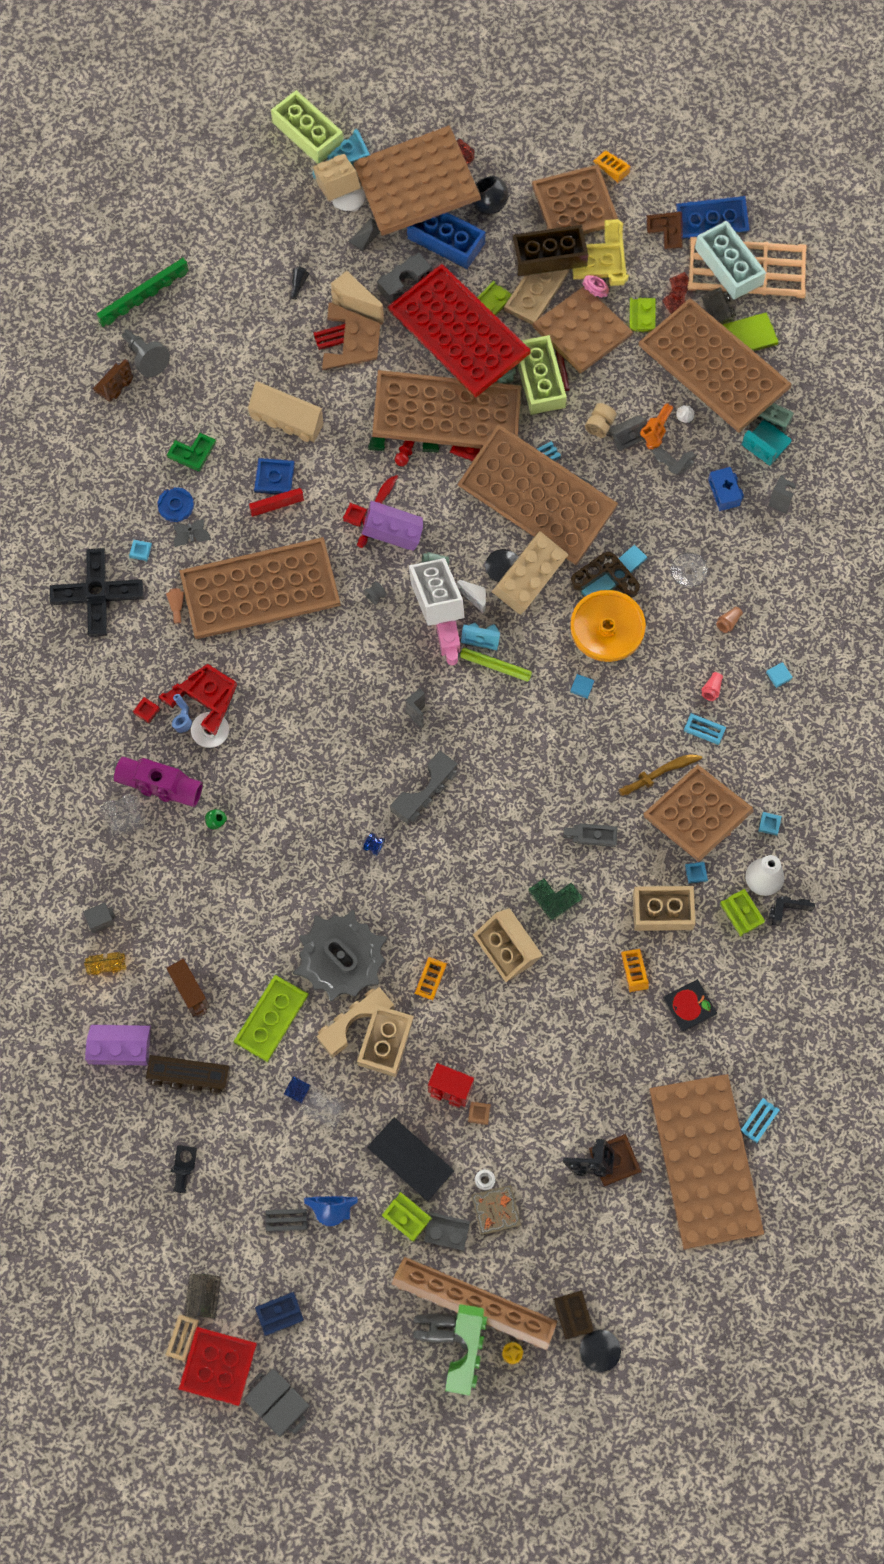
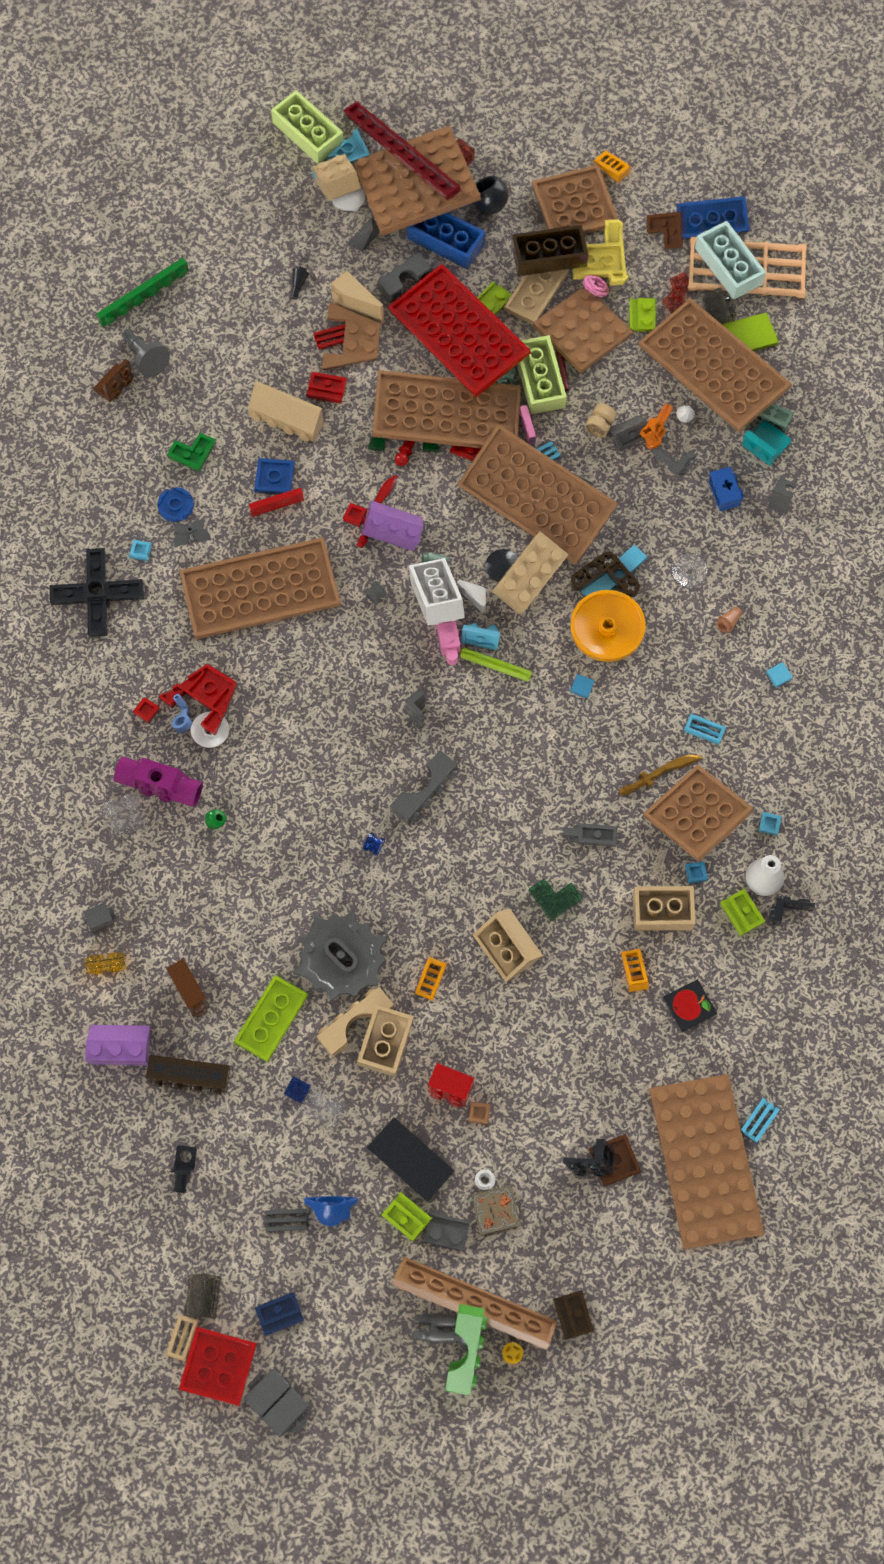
(175, 599): nougat cone -> none
(326, 387): none -> red plate
(402, 150): none -> dark red plate
(527, 425): none -> bright pink tile
(600, 1350): black dish -> none
(712, 687): coral cone -> none

